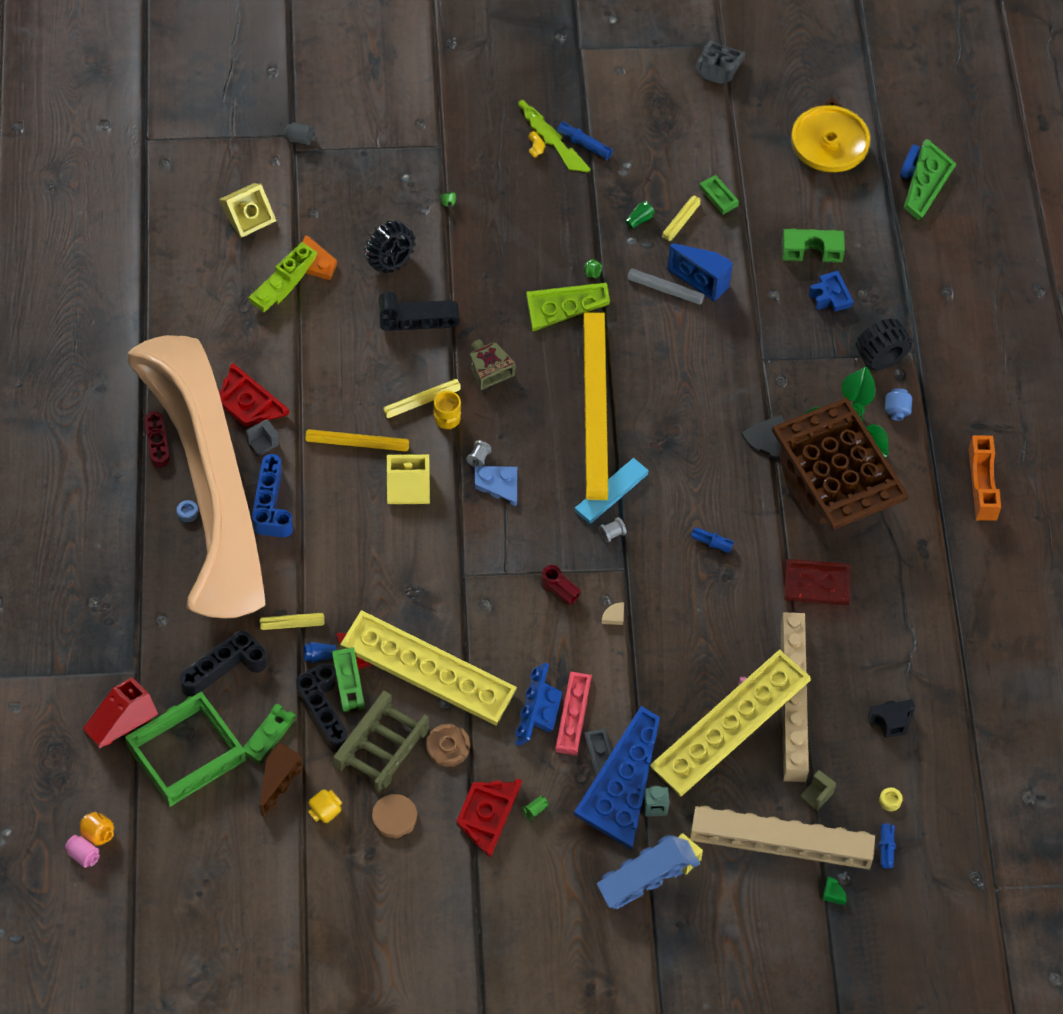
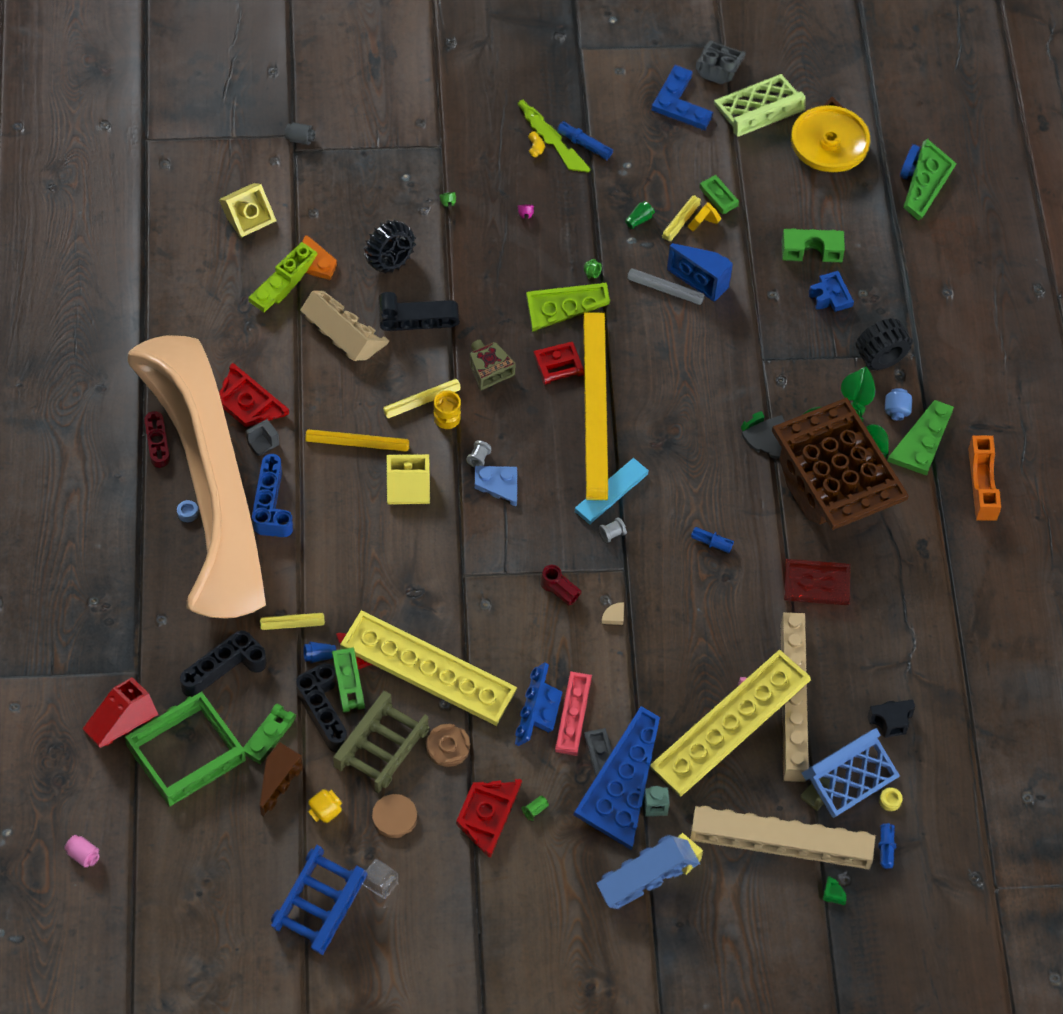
(96, 828): light orange head -> none
(332, 918): none -> blue fence
(342, 326): none -> tan wedge
(381, 878): none -> clear panel
(525, 209): none -> dark pink hinge
(557, 357): none -> red plate
(670, 105): none -> blue plate
(708, 213): none -> yellow tile
(757, 418): none -> green tile
(766, 113): none -> yellowish green fence
(838, 759): none -> medium blue fence
(922, 441): none -> bright green wing

